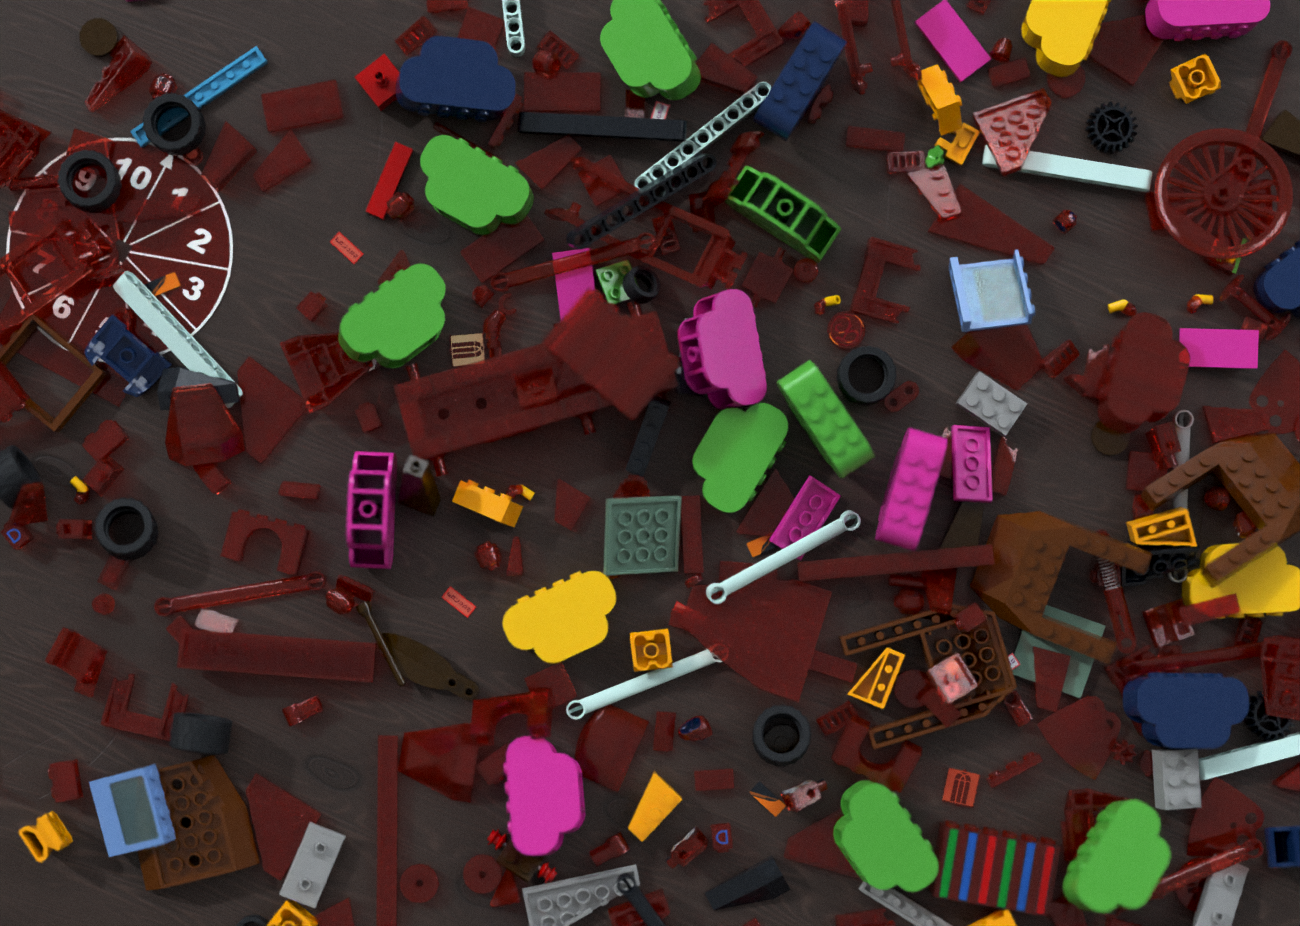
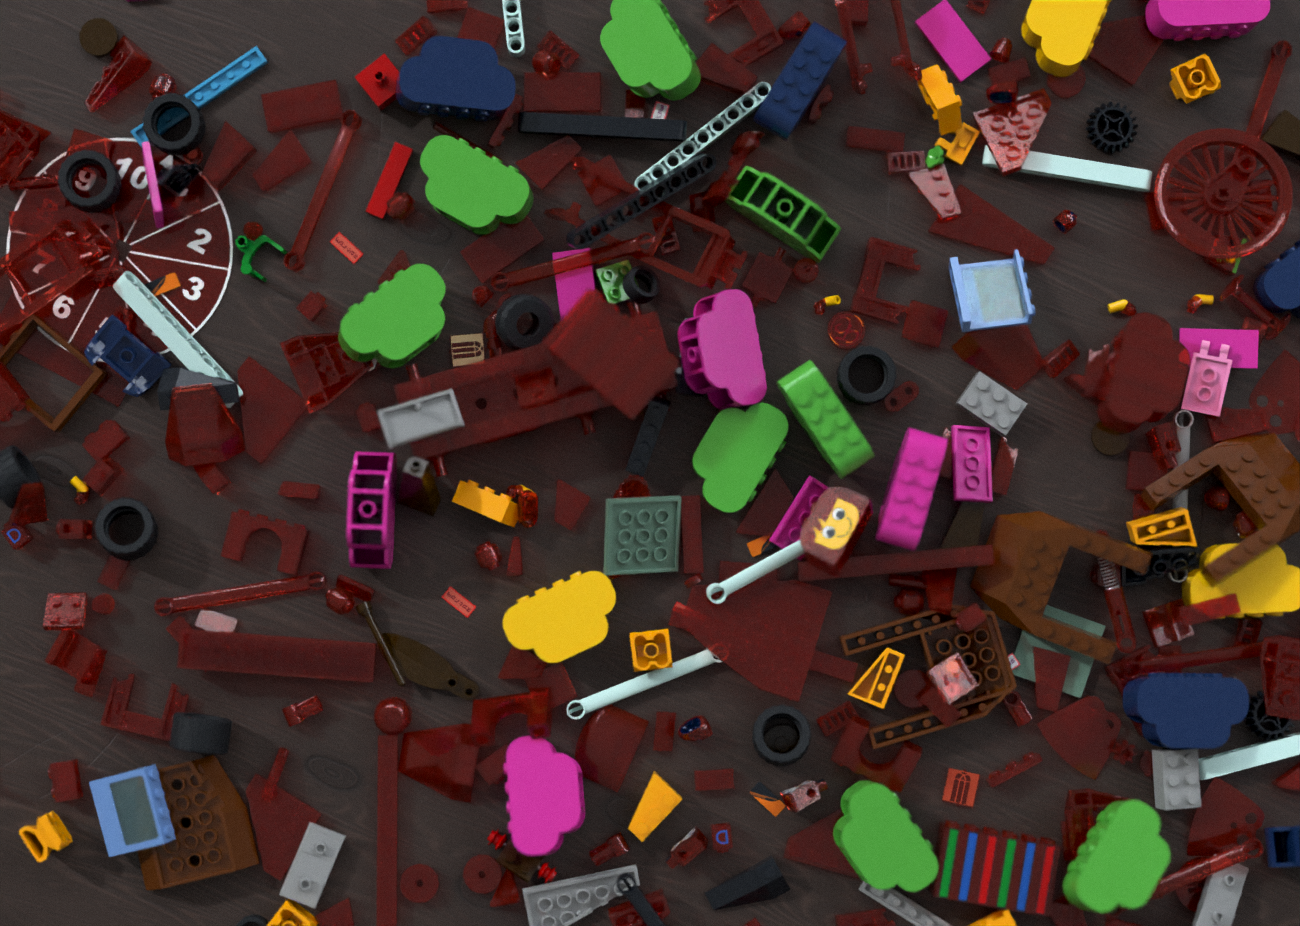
(65, 611): none -> clear red plate
(152, 184): none -> dark pink tile
(177, 177): none -> black wedge
(250, 249): none -> green piece
(253, 230): none -> clear red plate
(274, 775): none -> clear red axle
(322, 190): none -> clear red piece
(392, 715): none -> clear red cylinder
(420, 418): none -> light grey container
(509, 313): none -> black tyre
(521, 665): none -> clear red wing
(527, 507): none -> clear red plate
(834, 528): none -> clear red brick
(924, 324): none -> clear red plate
(1003, 92): none -> clear red rock
(1207, 381): none -> bright pink tile

